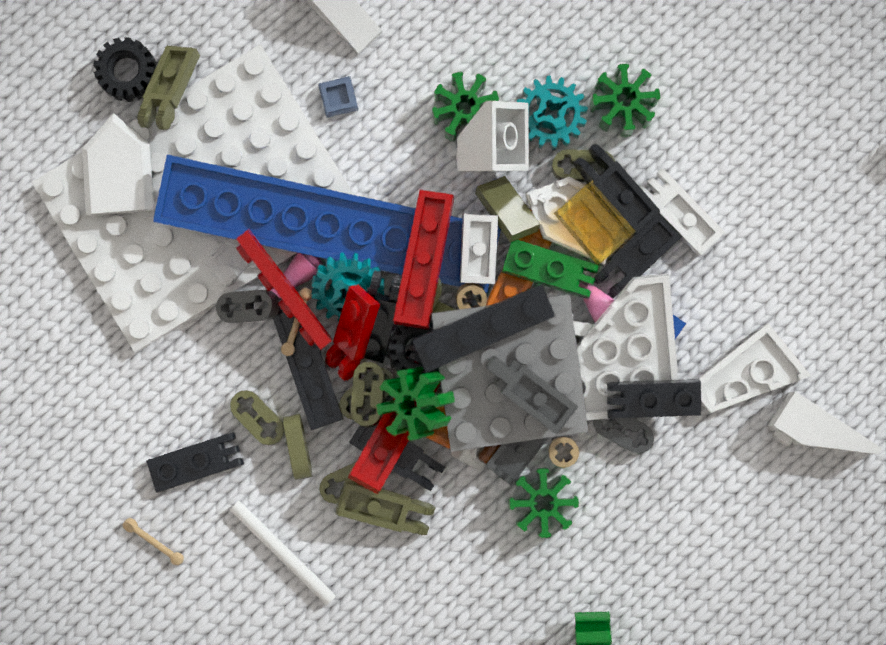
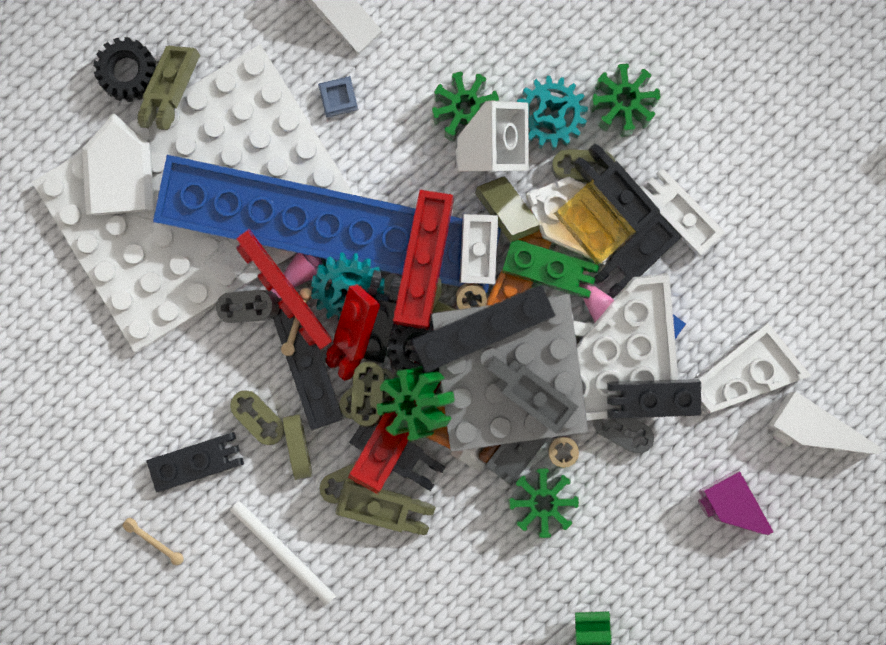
(733, 503): none -> magenta slope

